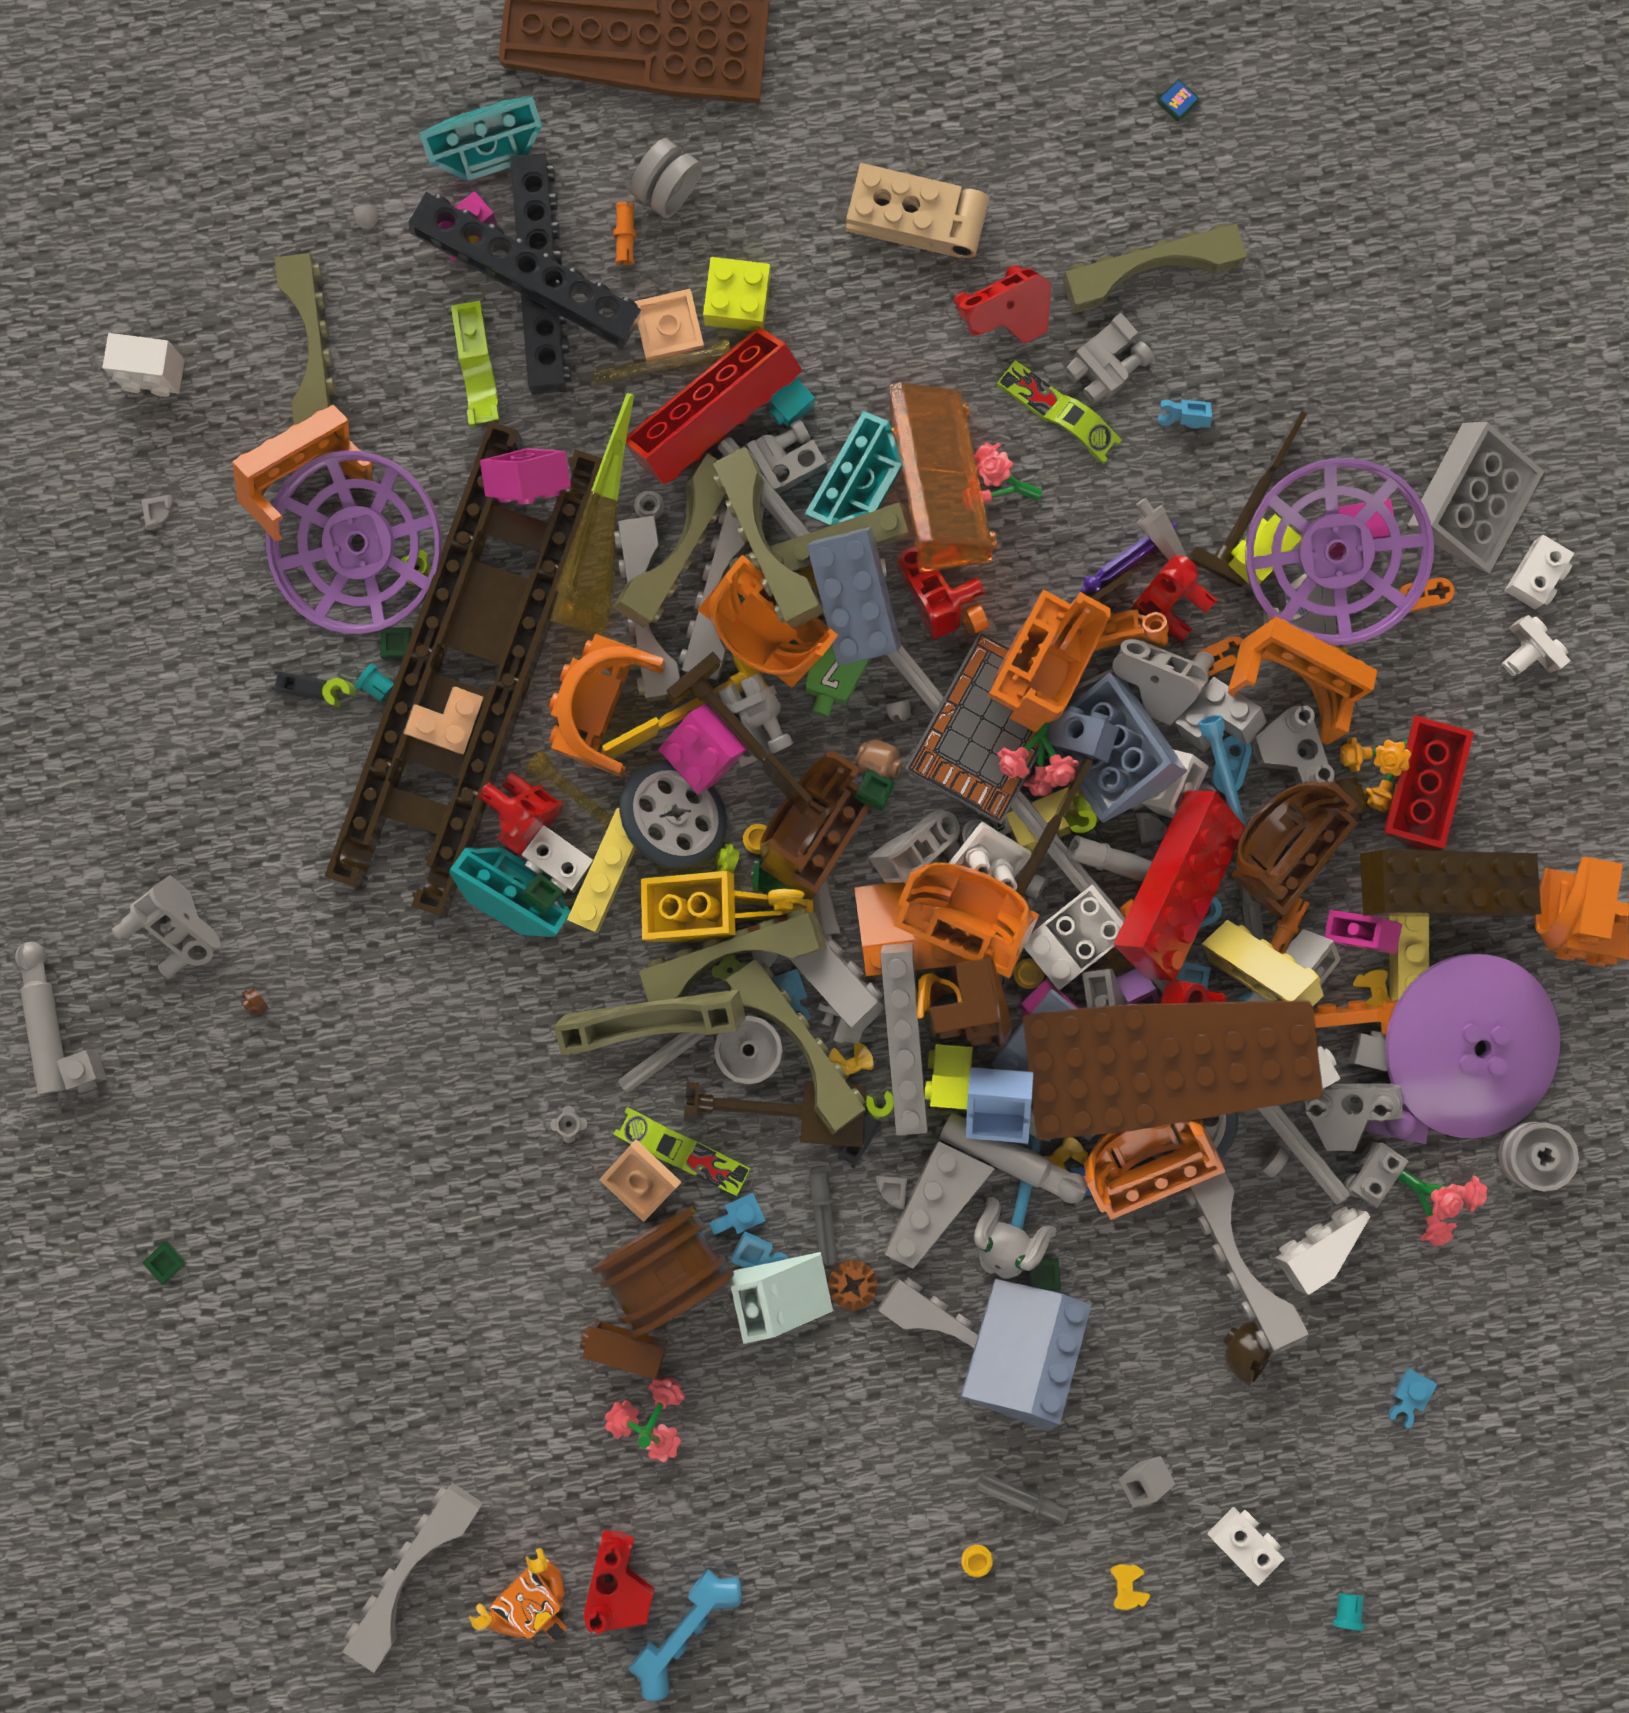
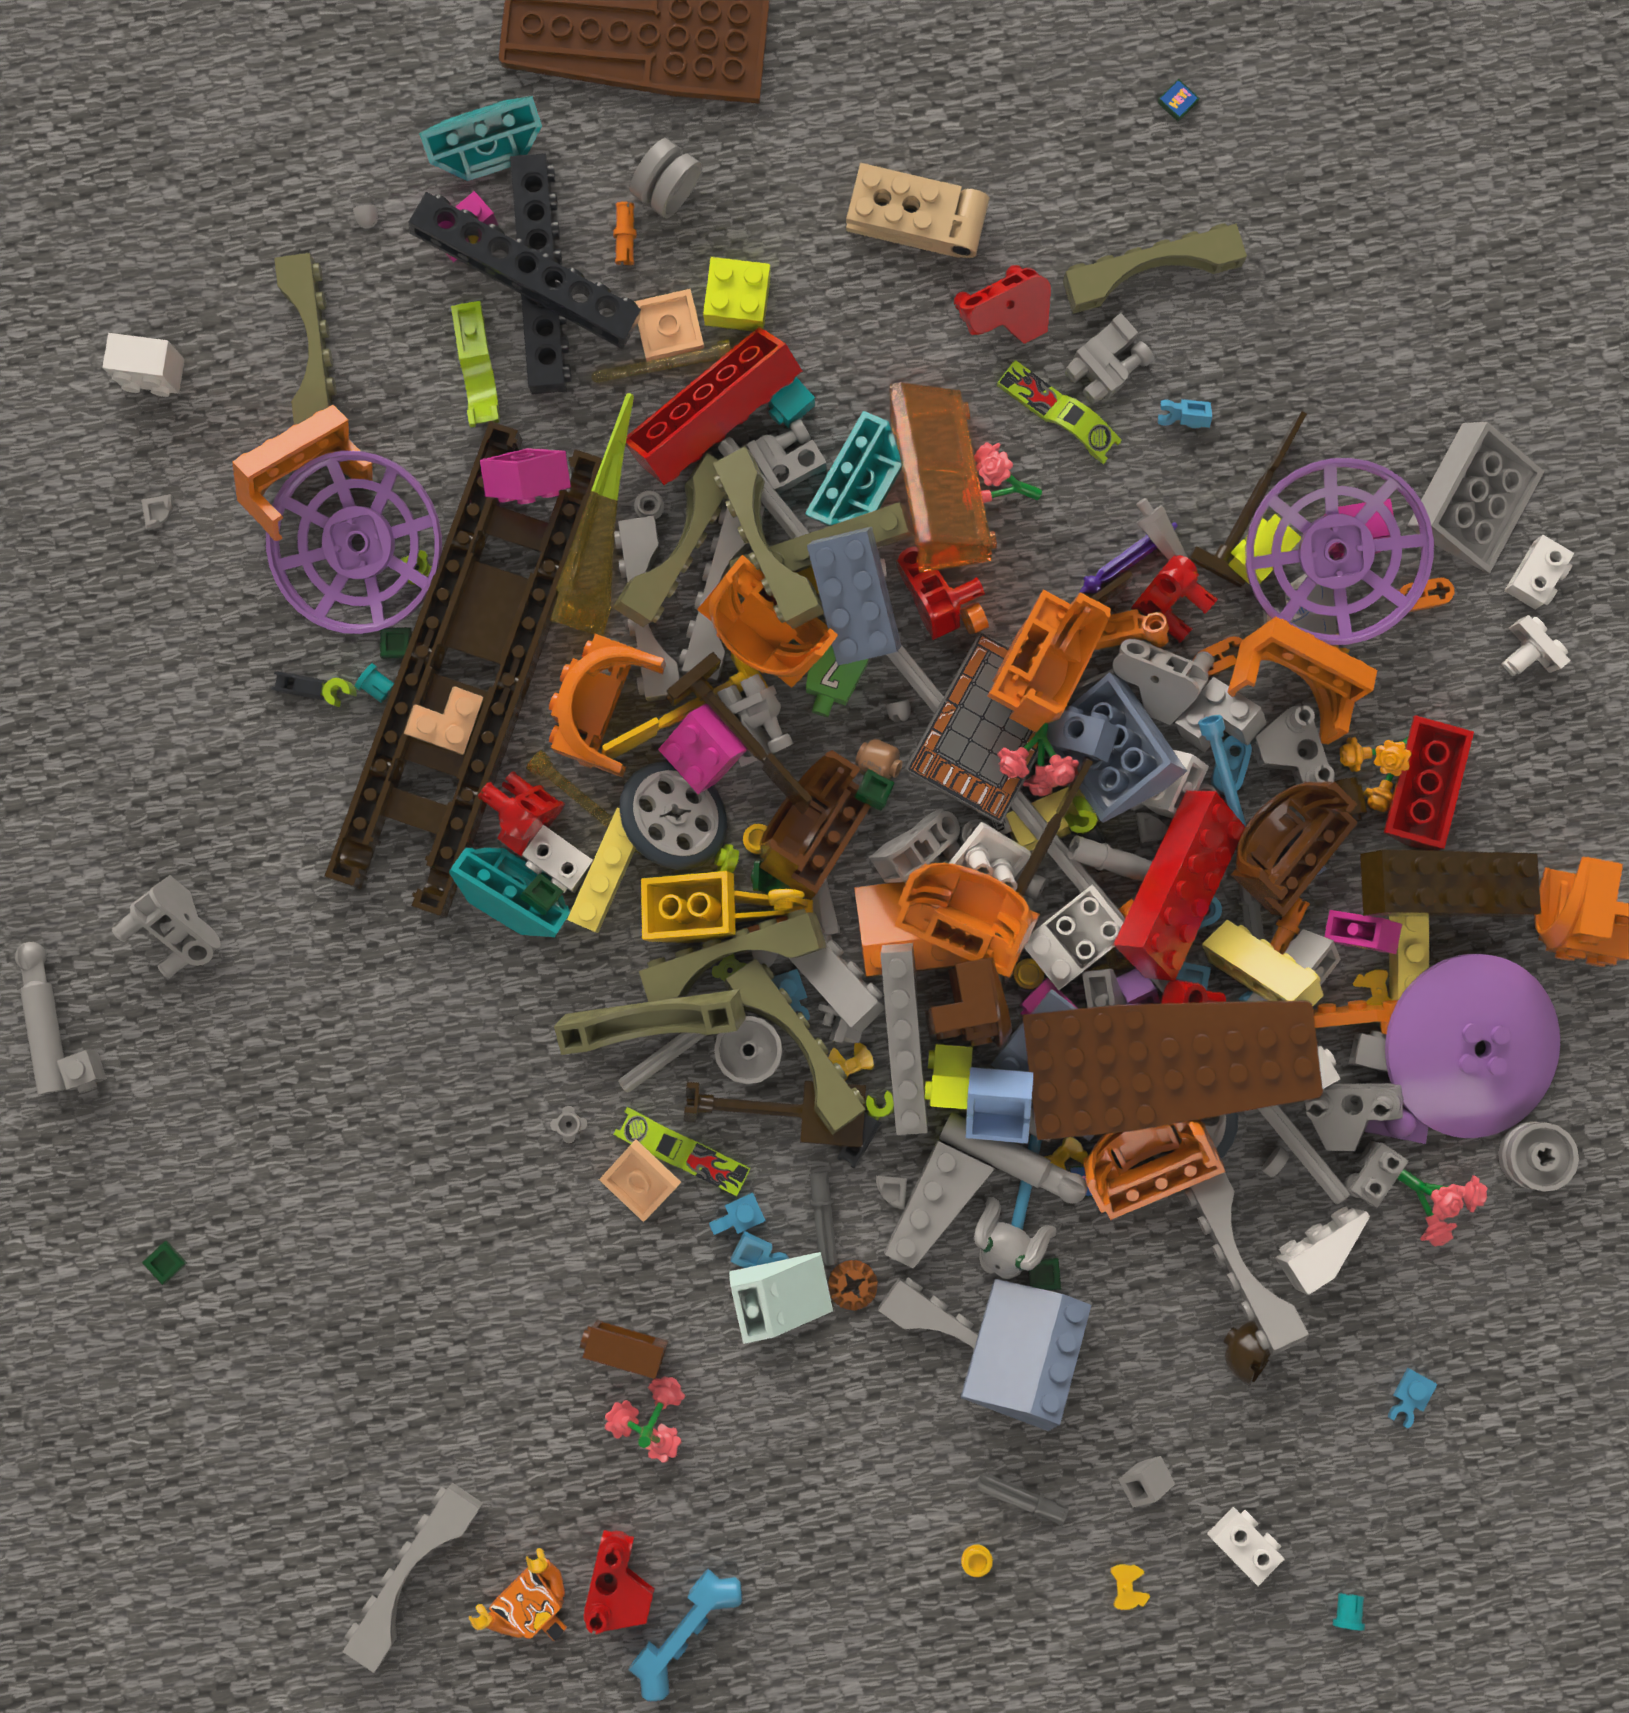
(253, 1002): reddish brown plate -> none
(662, 1272): reddish brown wheel -> none
(932, 988): light orange helmet -> none

